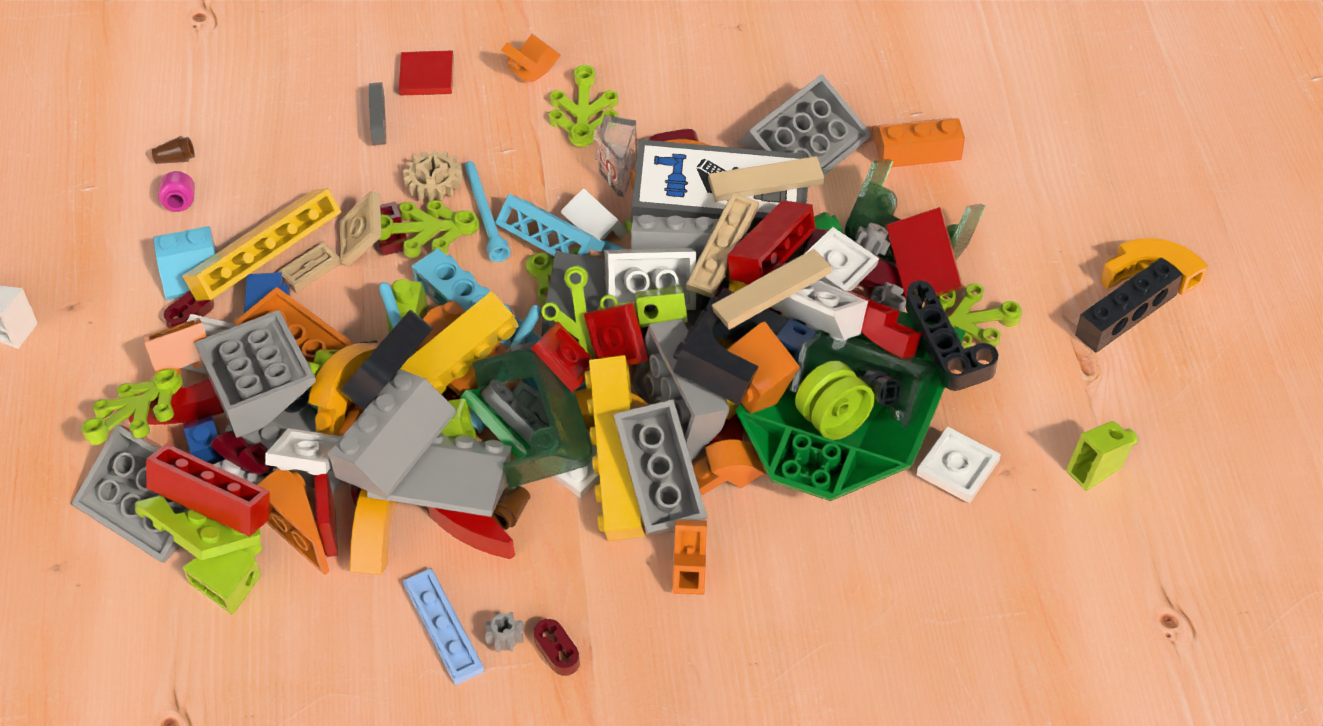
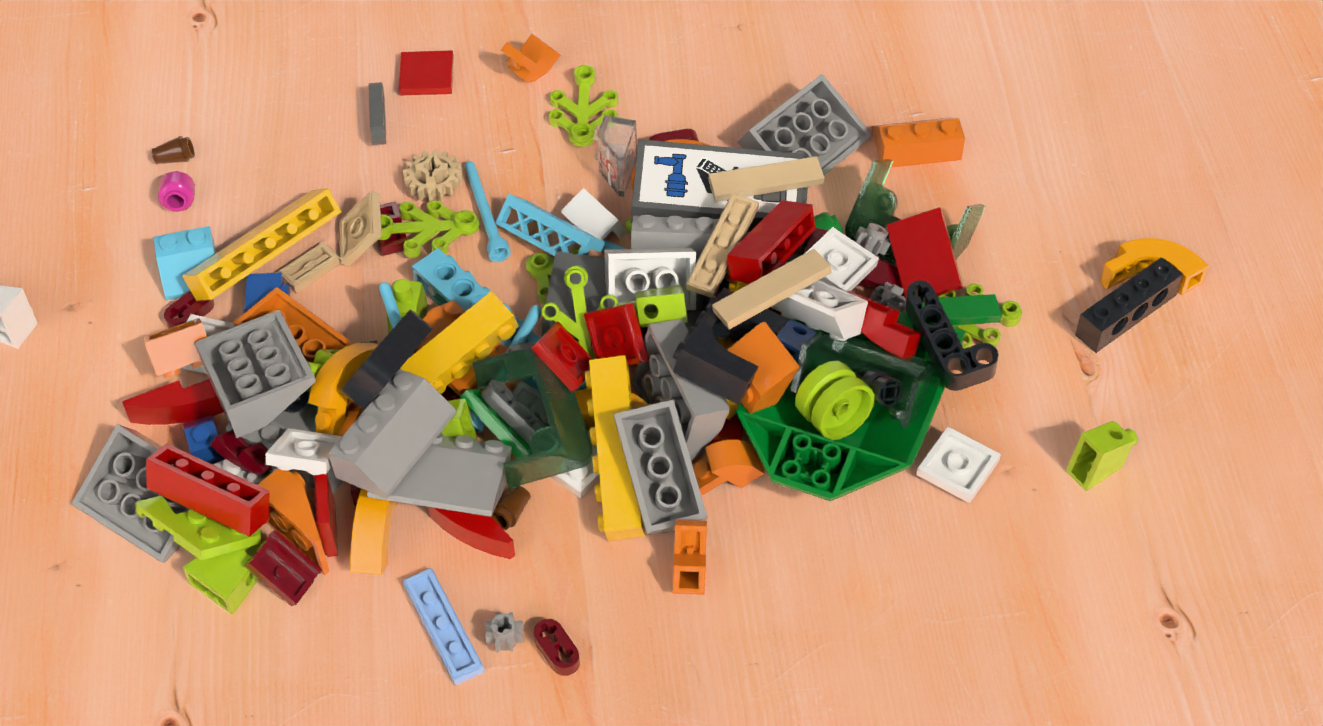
(163, 385): lime plant -> none
(283, 568): none -> dark red plate
(971, 309): none -> green tile

